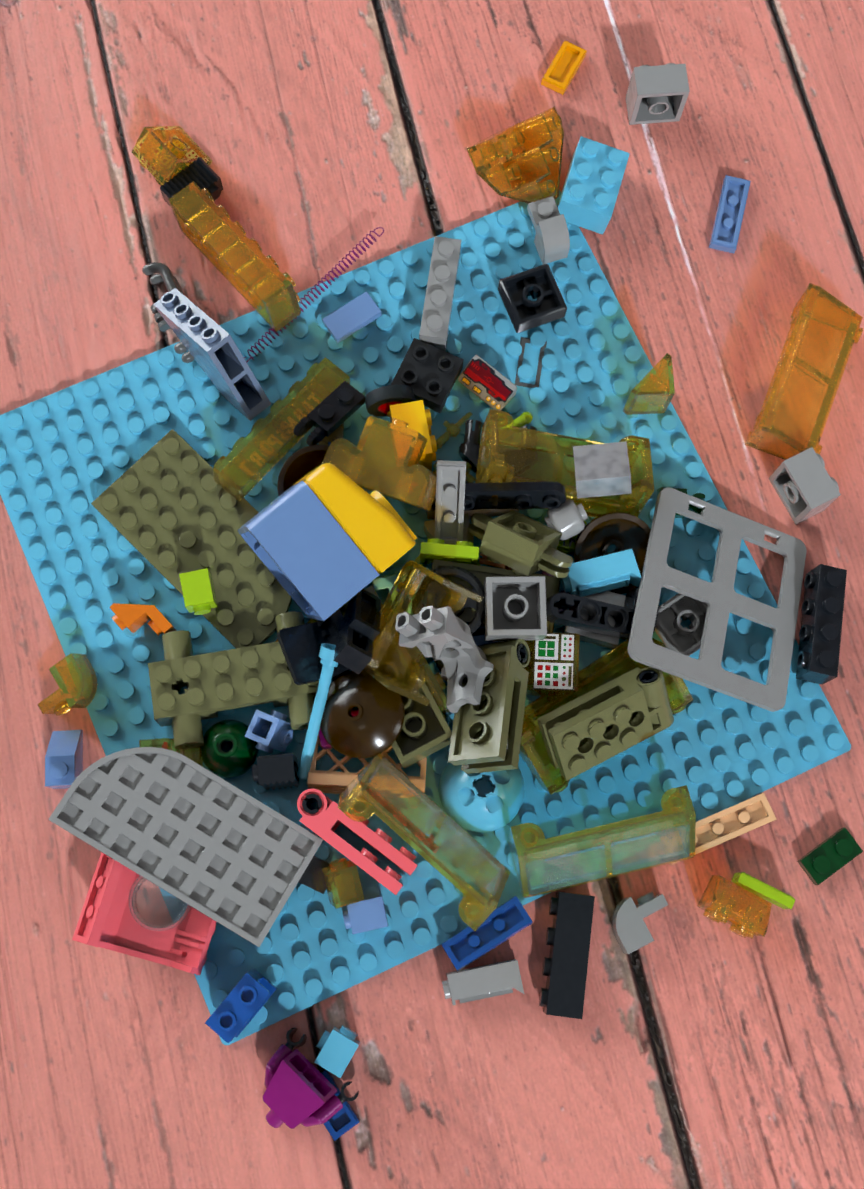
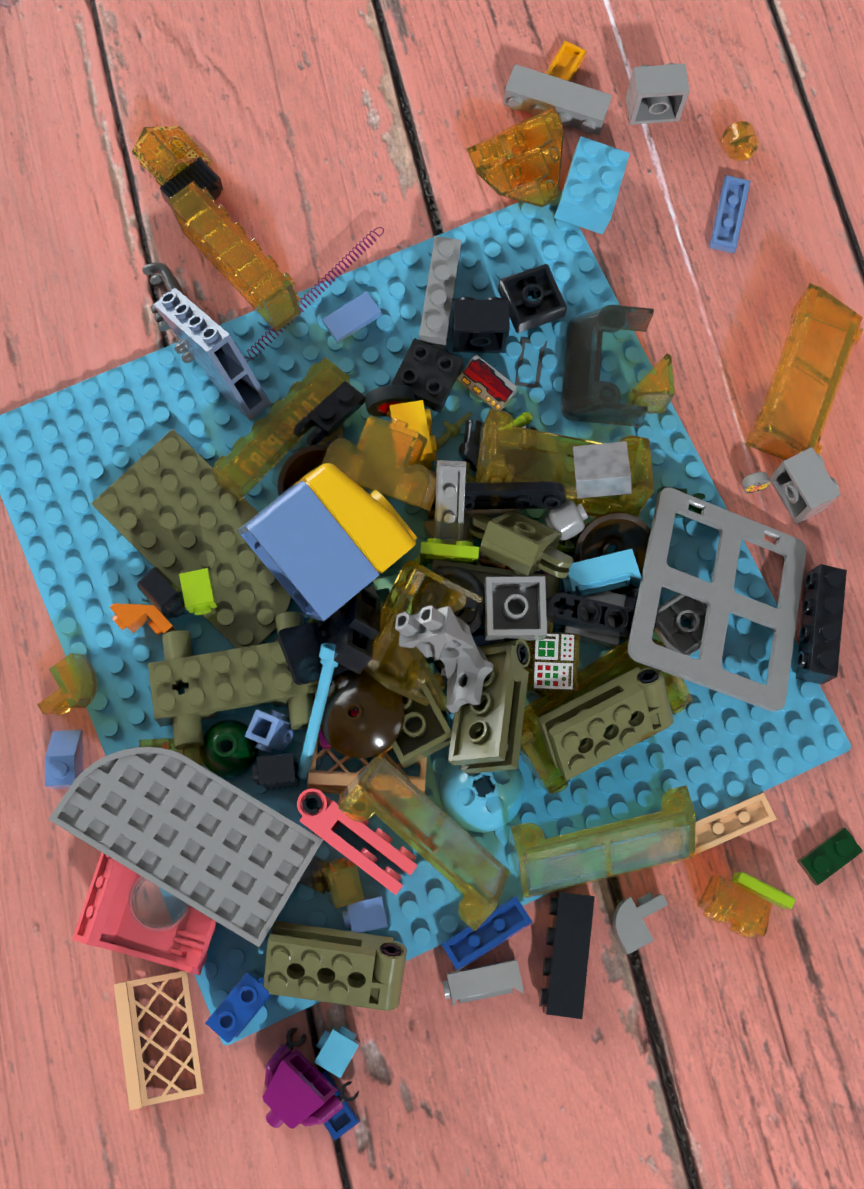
(131, 1041): none -> light nougat fence
(162, 593): none -> black brick
(334, 966): none -> olive hinge
(480, 325): none -> black brick
(551, 230): light grey brick -> none
(574, 103): none -> light grey brick
(583, 393): none -> clear smoke windscreen
(740, 141): none -> clear yellow head
(755, 482): none -> light grey tile

